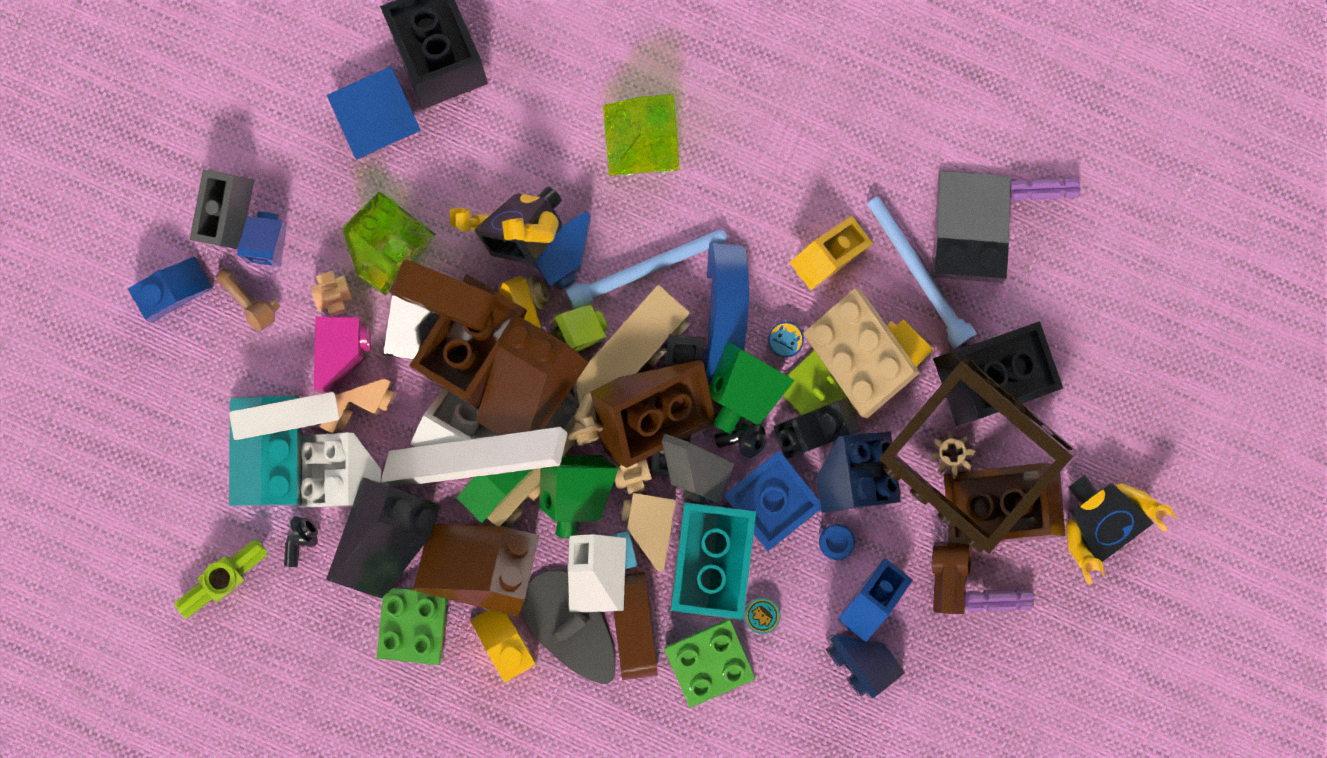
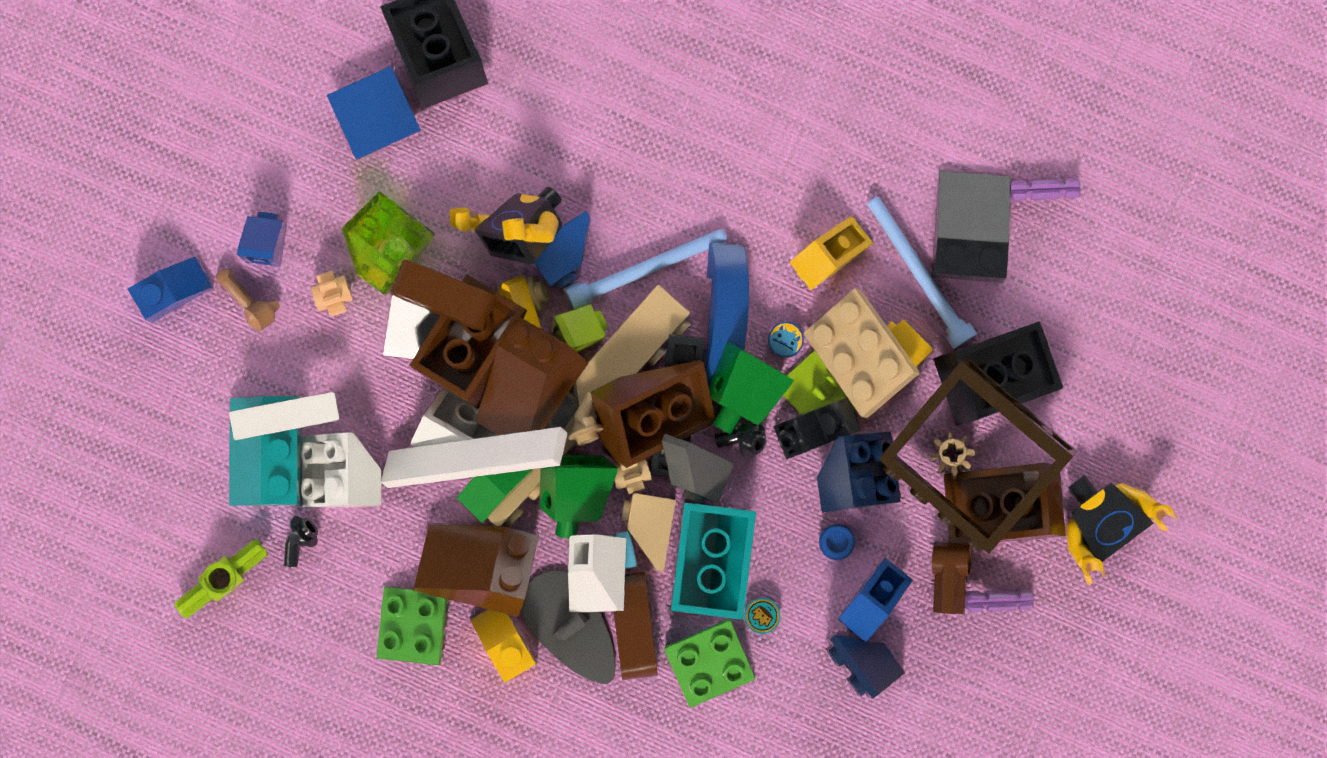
(221, 209): dark grey brick -> none
(338, 349): dark pink slope -> none
(370, 397): light nougat slope -> none
(381, 537): black slope -> none
(641, 135): clear neon green slope -> none
(778, 498): blue plate -> none

